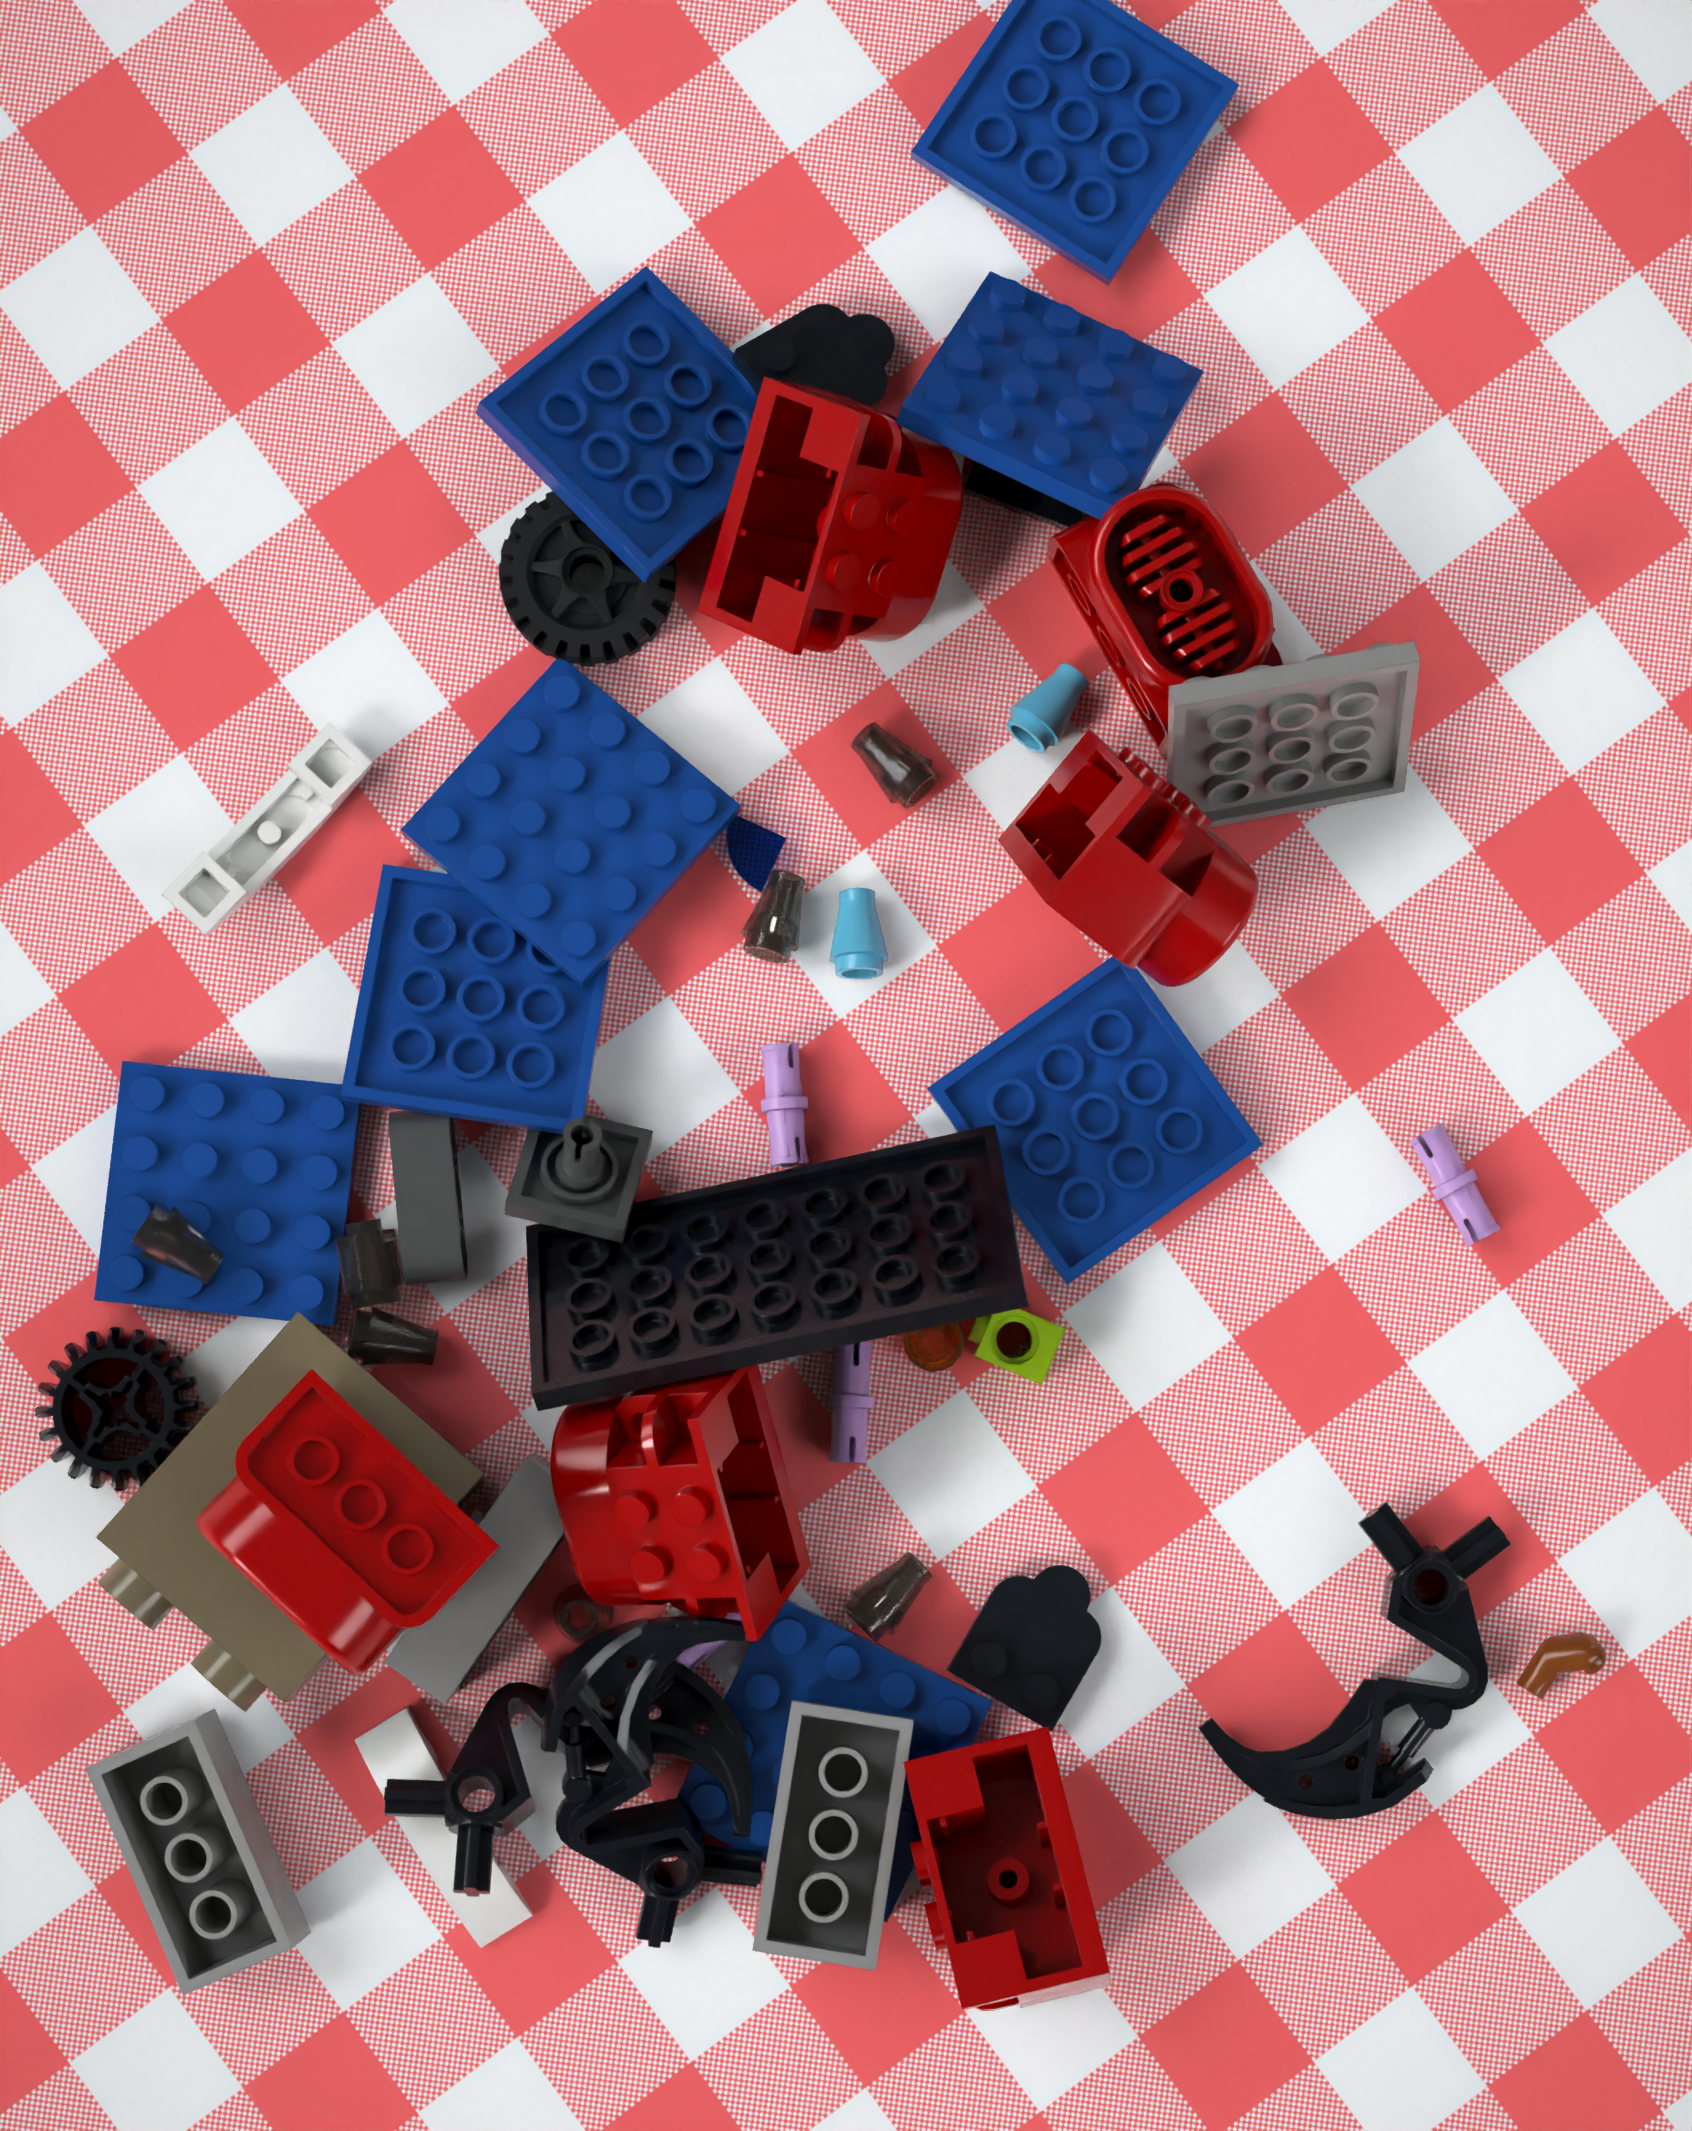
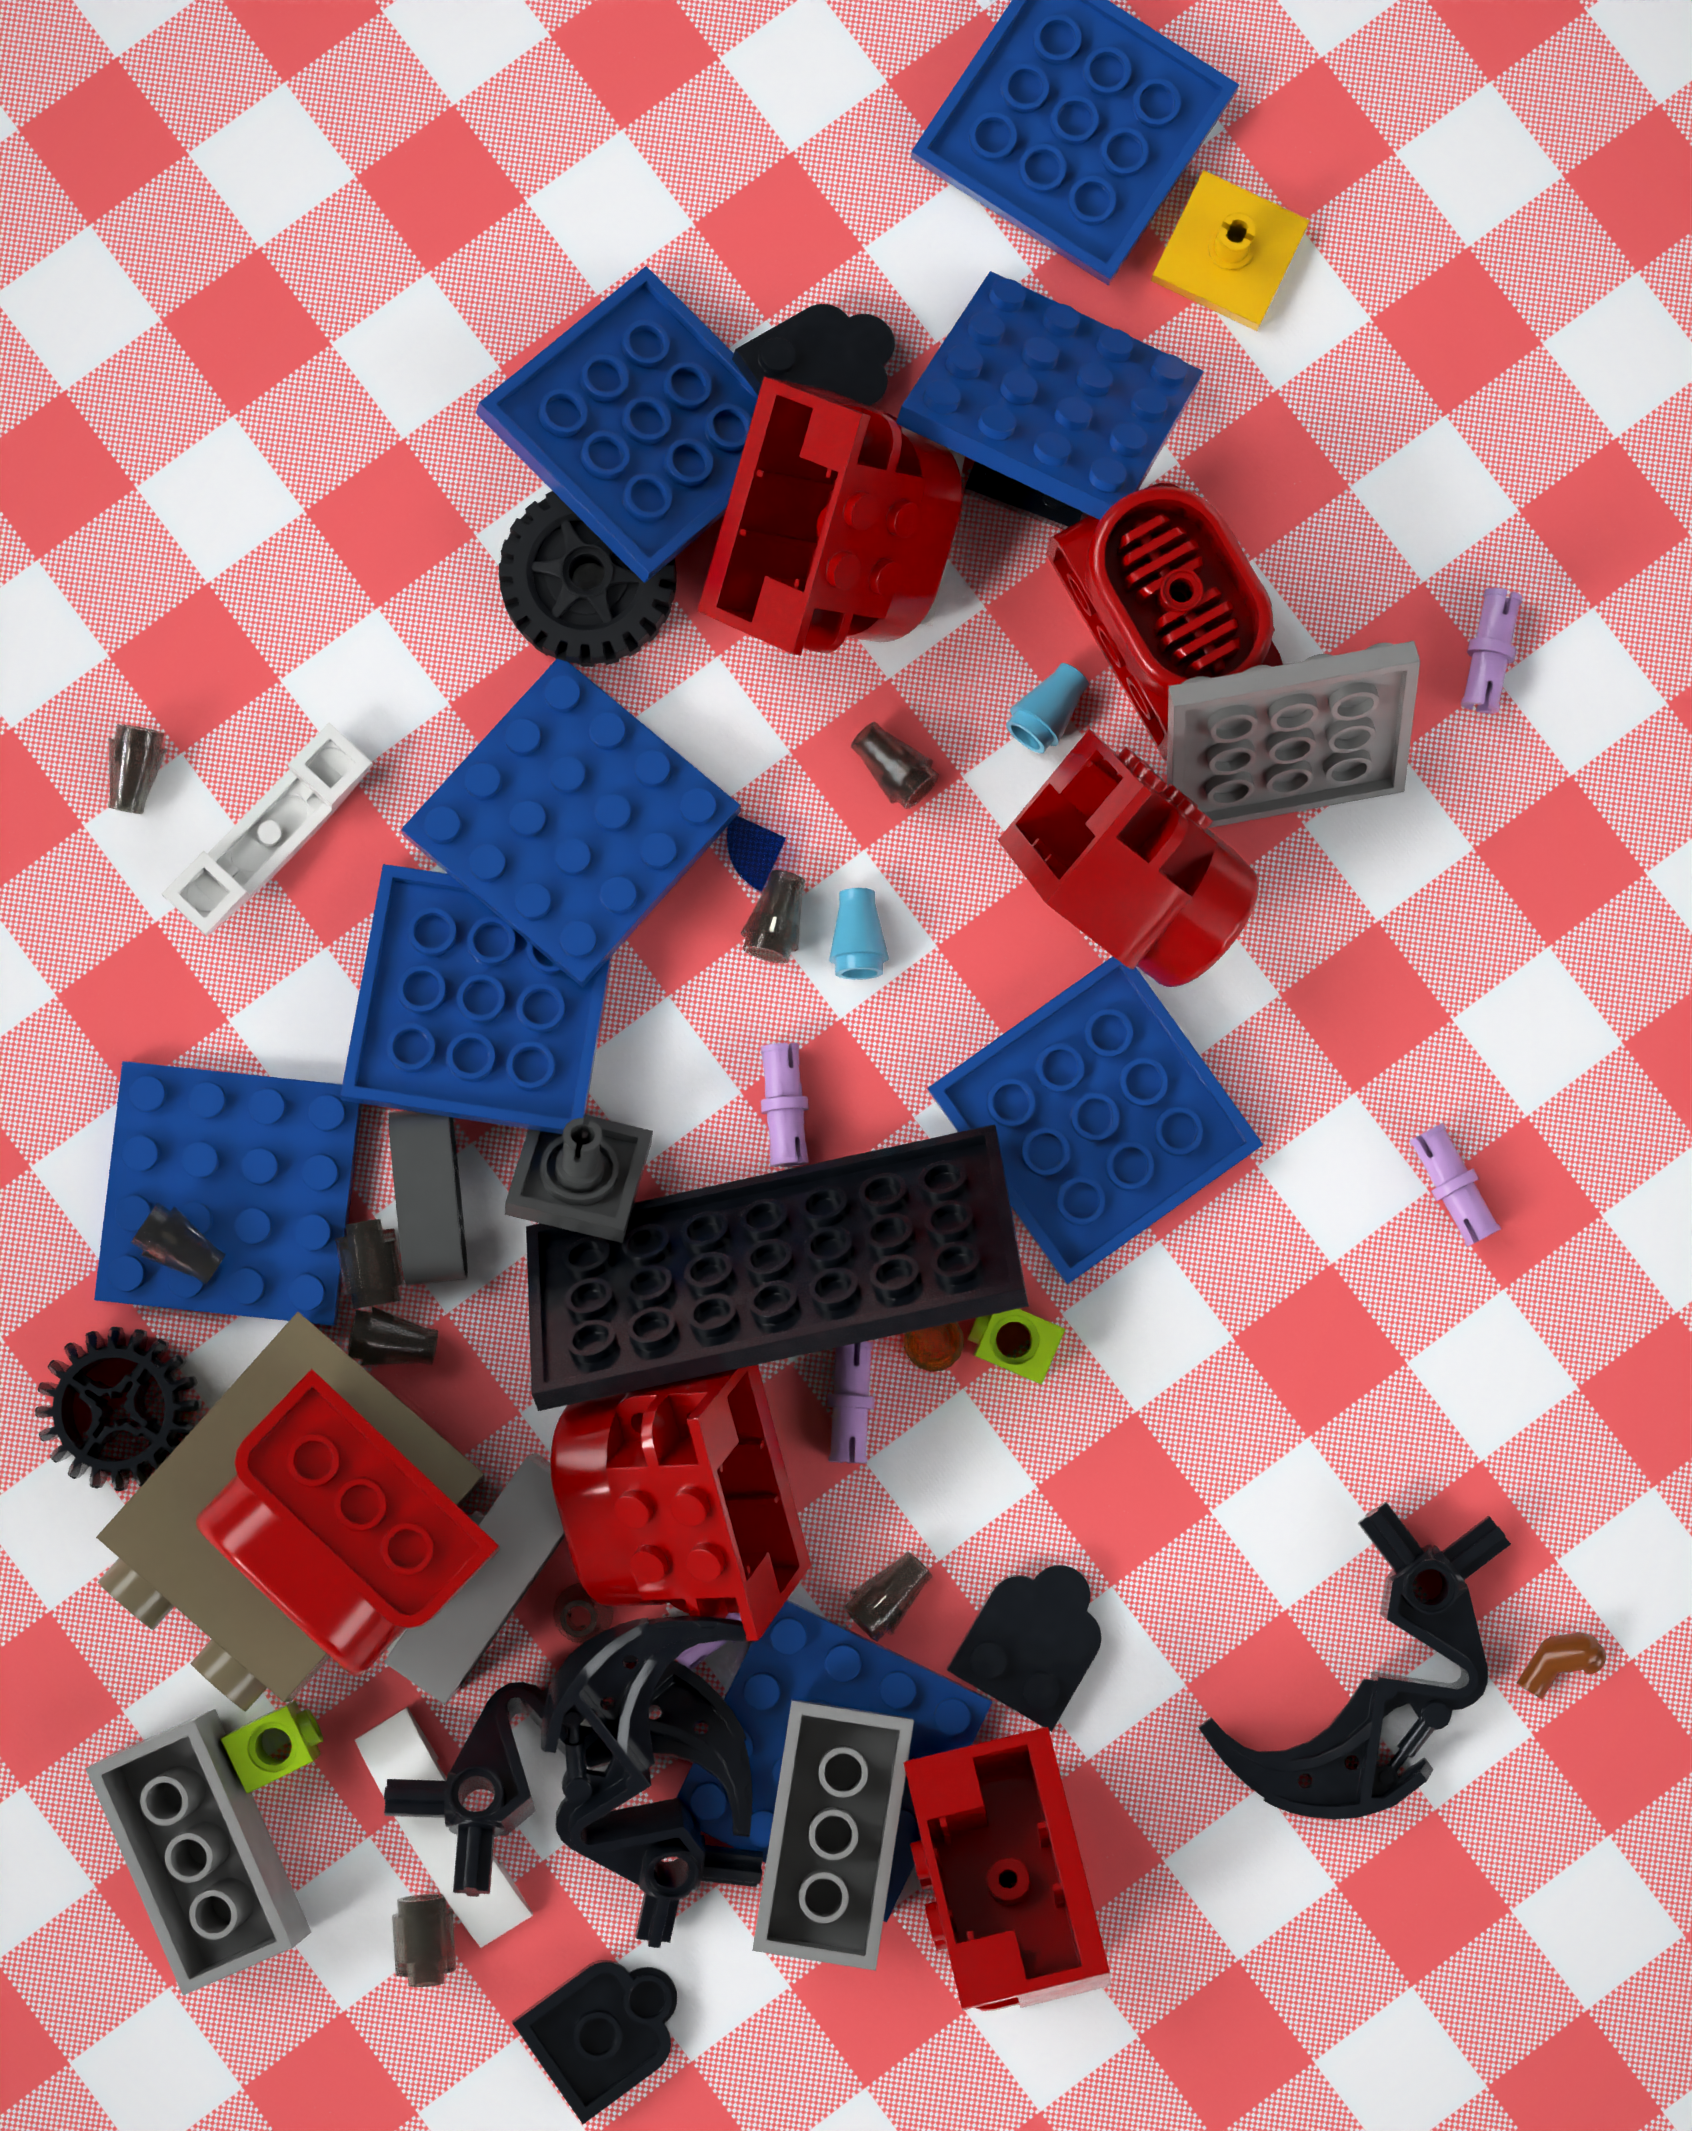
(133, 766): none -> clear smoke cone
(251, 1761): none -> lime brick
(423, 1939): none -> clear smoke brick
(601, 2032): none -> black plate
(1230, 250): none -> yellow tile
(1491, 650): none -> lavender pin

